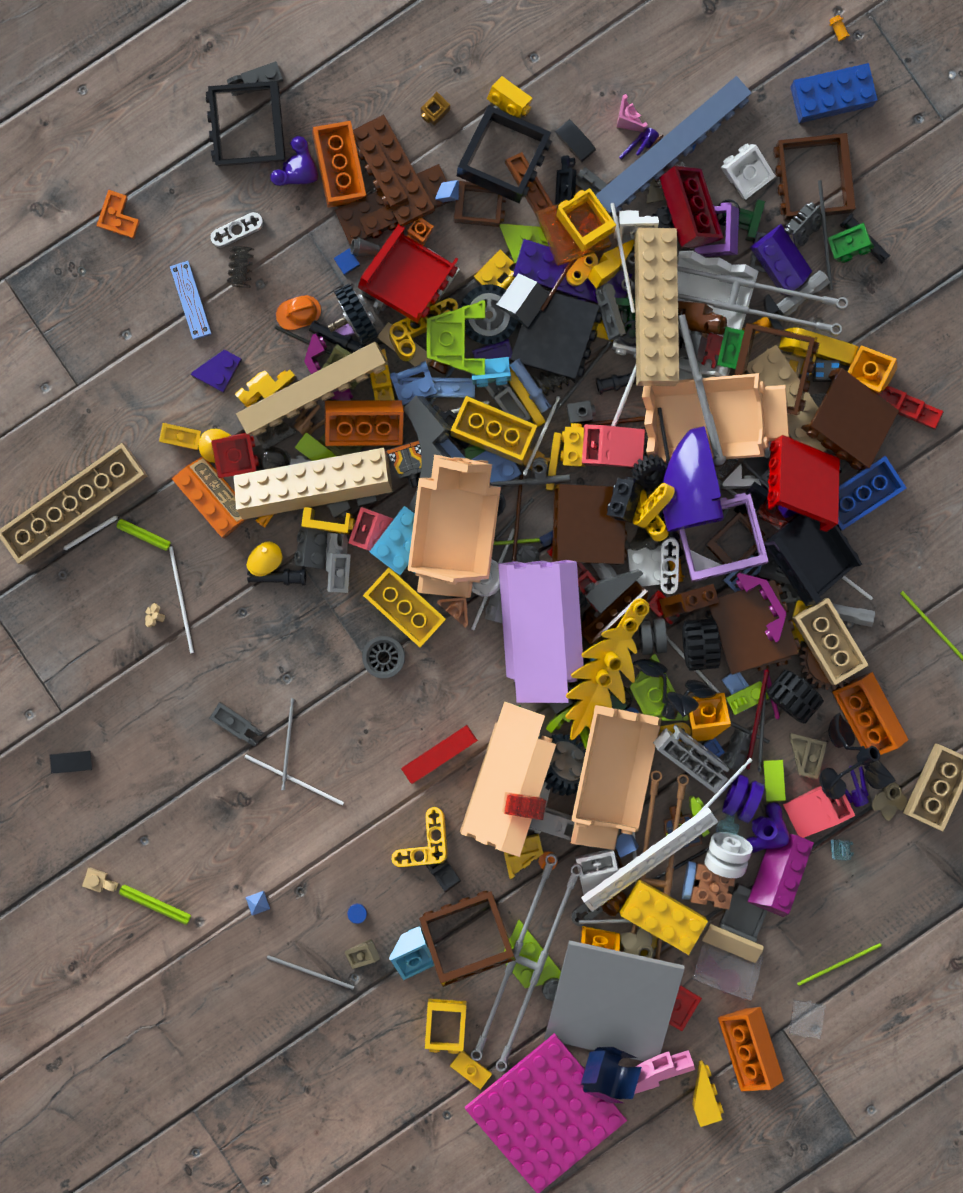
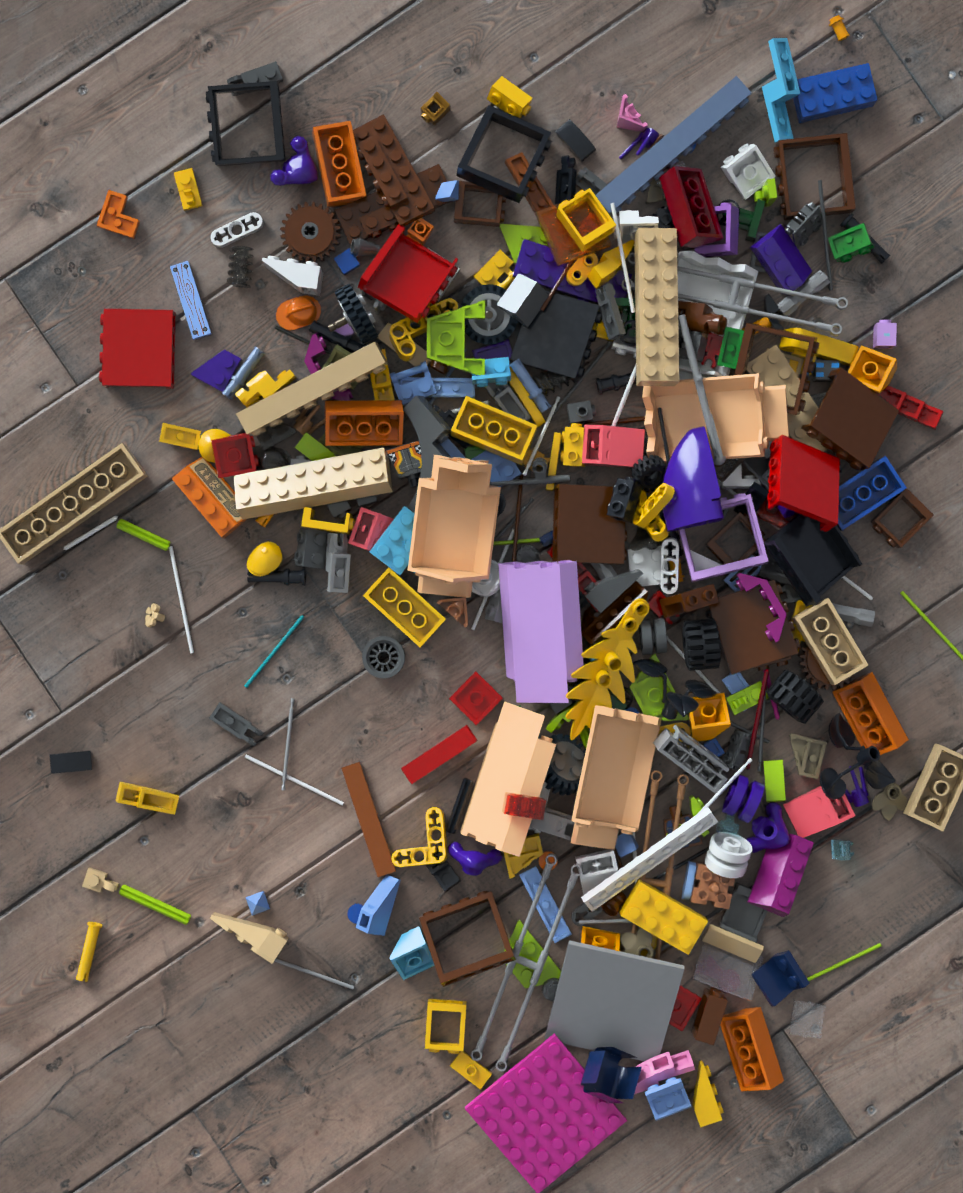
(88, 951): none -> yellow pin
(138, 348): none -> red panel
(147, 798): none -> yellow slope
(188, 189): none -> yellow plate
(243, 373): none -> sand blue pin
(264, 939): none -> tan wedge
(274, 651): none -> teal piece
(303, 277): none -> white slope
(311, 219): none -> reddish brown gear
(362, 954): dark tan slope -> none
(368, 819): none -> dark orange tile
(378, 908): none -> medium blue slope
(459, 806): none -> black axle
(474, 861): none -> dark purple head
(476, 698): none -> red plate
(546, 905): none -> light blue tile
(667, 1098): none -> light blue bracket
(709, 1015): none -> reddish brown window
(768, 193): none -> lime plate
(779, 977): none -> dark blue bracket
(780, 89): none -> medium azure bracket
(884, 335): none -> lavender brick
(916, 505): none -> reddish brown window

